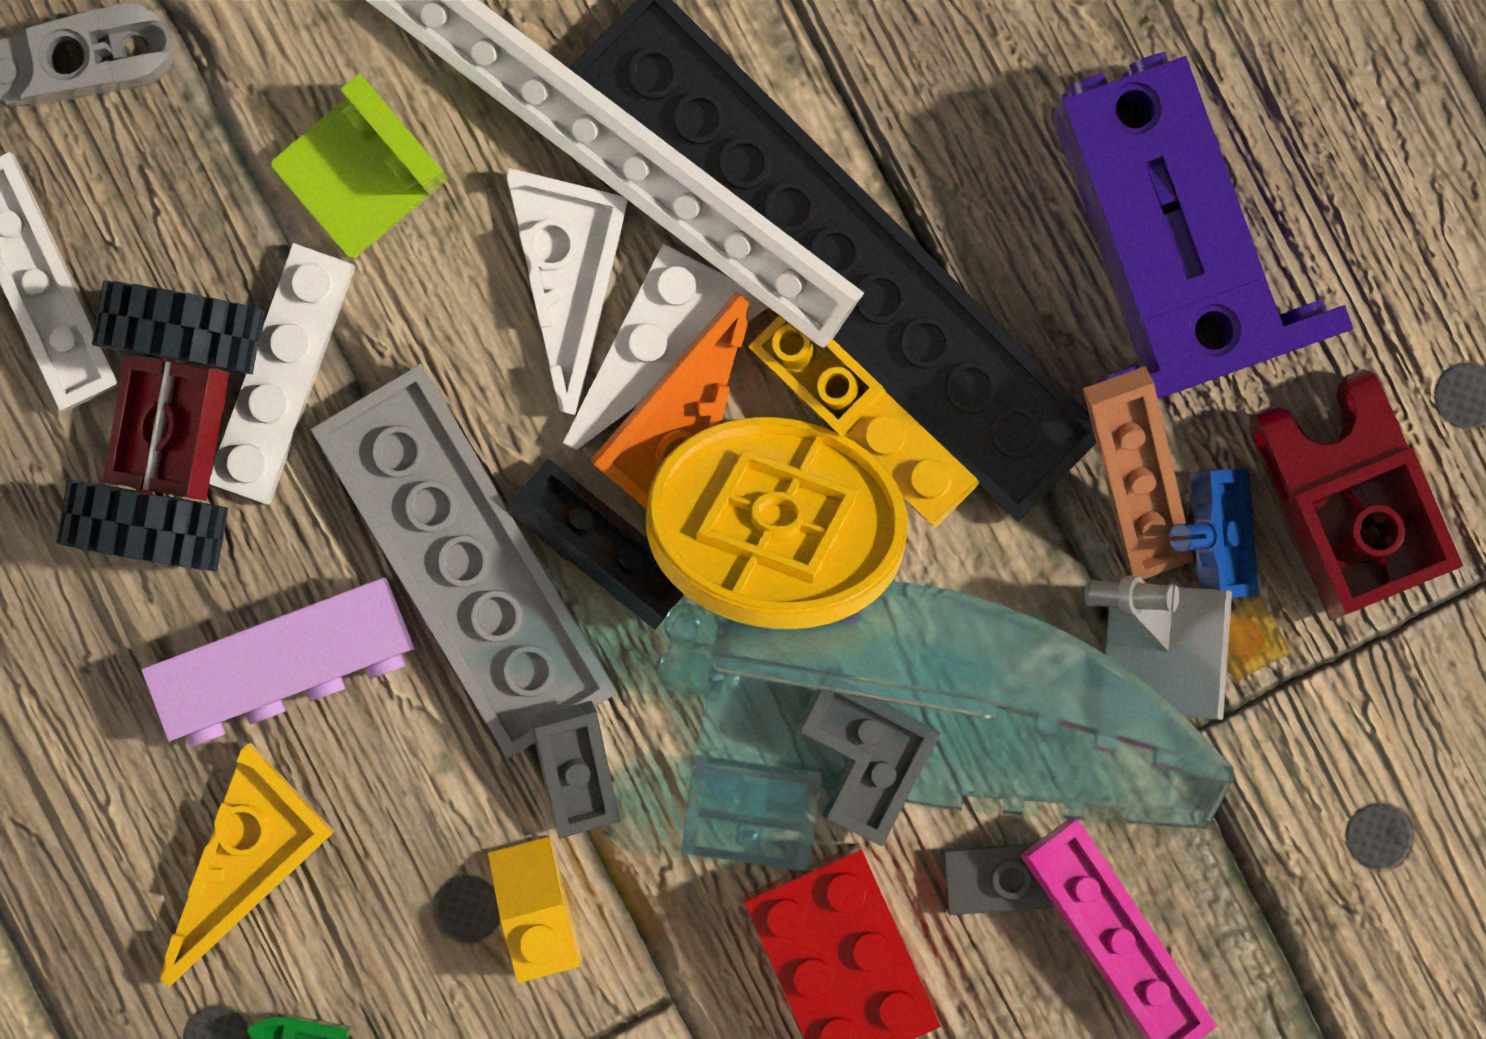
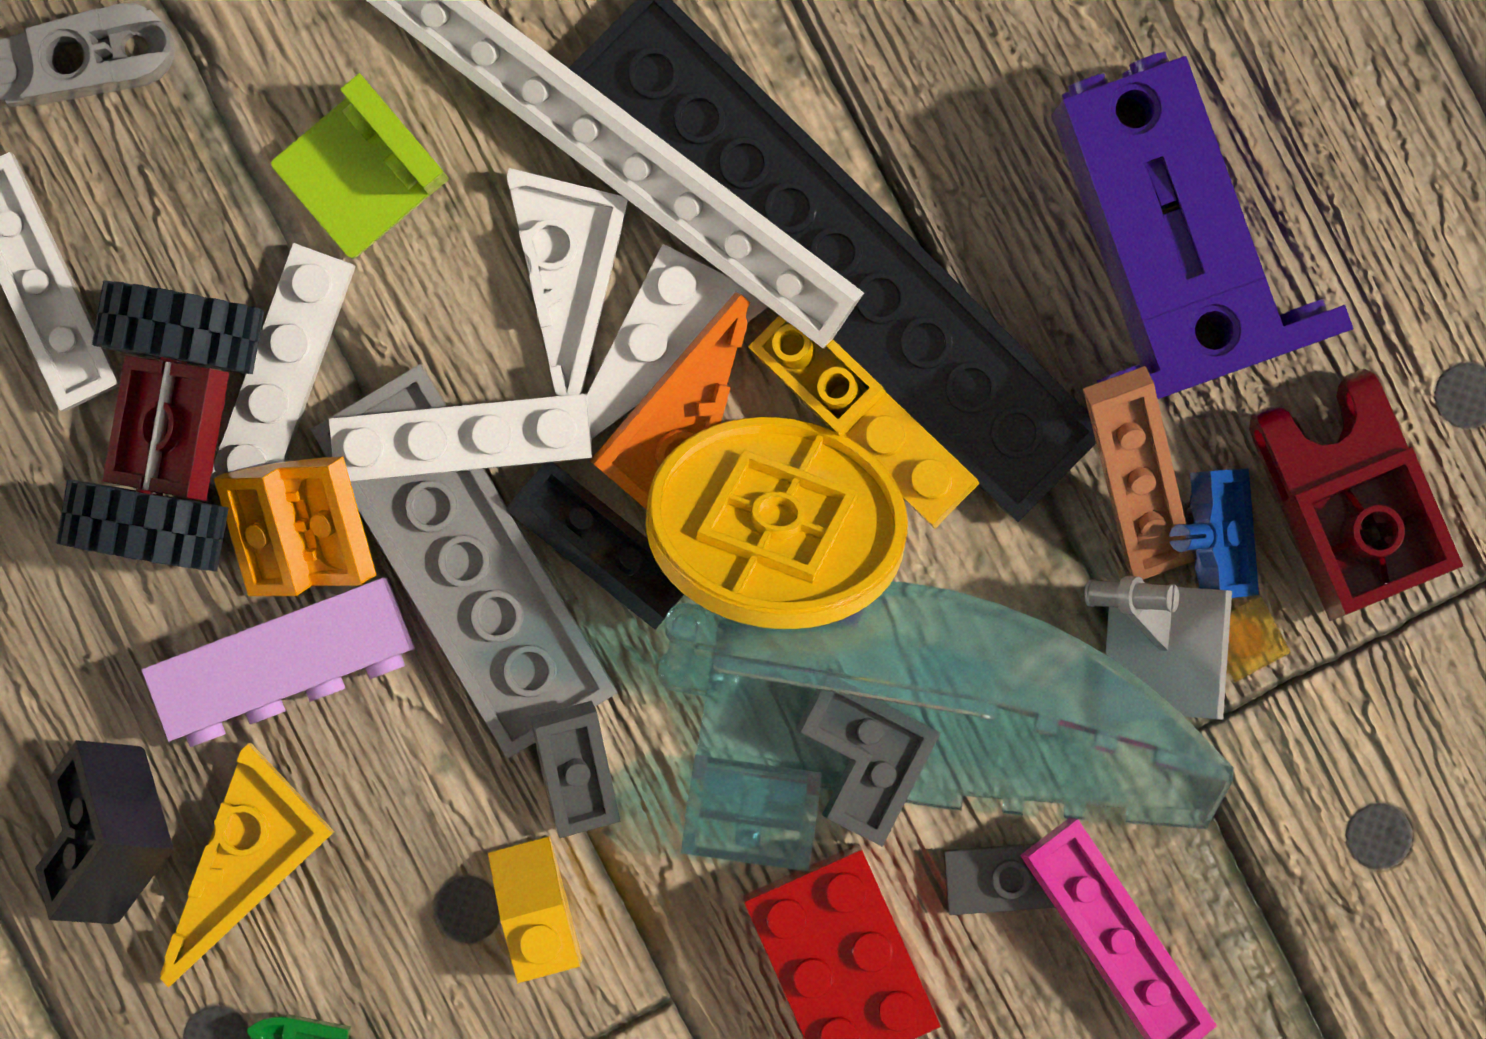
(109, 834): none -> black panel
(295, 526): none -> light orange slope
(463, 437): none -> white plate

